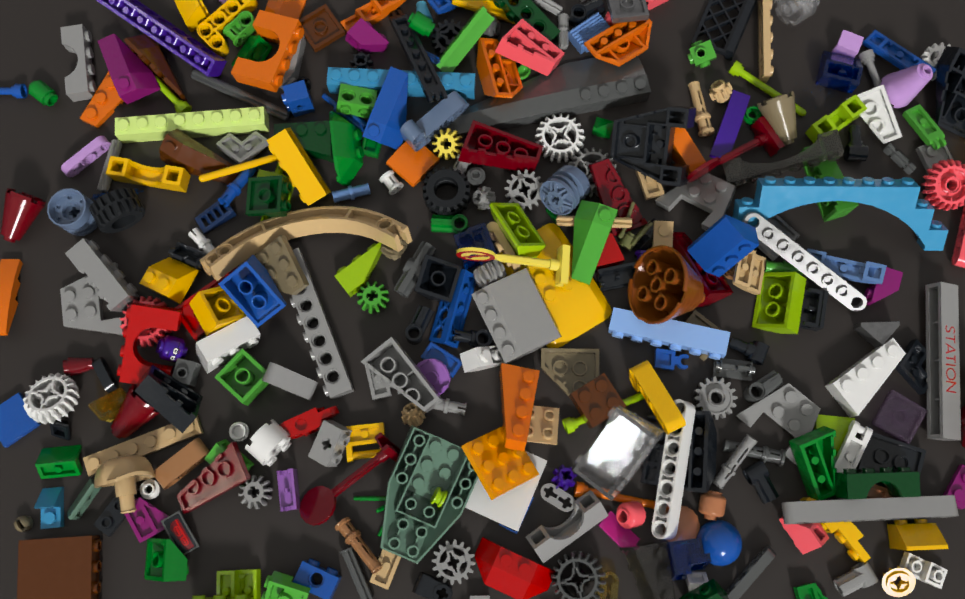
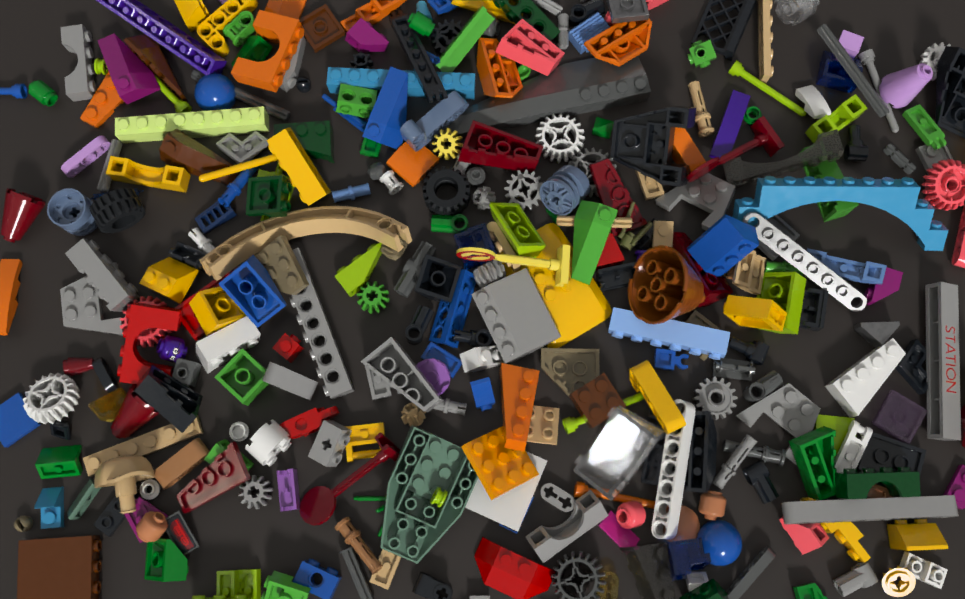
(100, 66): none -> lime bush
(151, 526): none -> nougat head
(215, 92): none -> blue piece
(288, 347): none -> red brick
(297, 98): blue brick -> none
(346, 148): green wedge -> none
(376, 170): none -> dark grey tile
(466, 557): light grey gear -> none
(483, 393): none -> blue slope
(569, 476): dark purple gear -> none
(720, 91): tan gear -> none
(755, 312): none -> yellow window
(781, 115): dark tan cone -> none
(814, 102): none -> white slope
(853, 70): none -> dark grey axle
(880, 114): white wing -> none
(892, 51): blue plate -> none

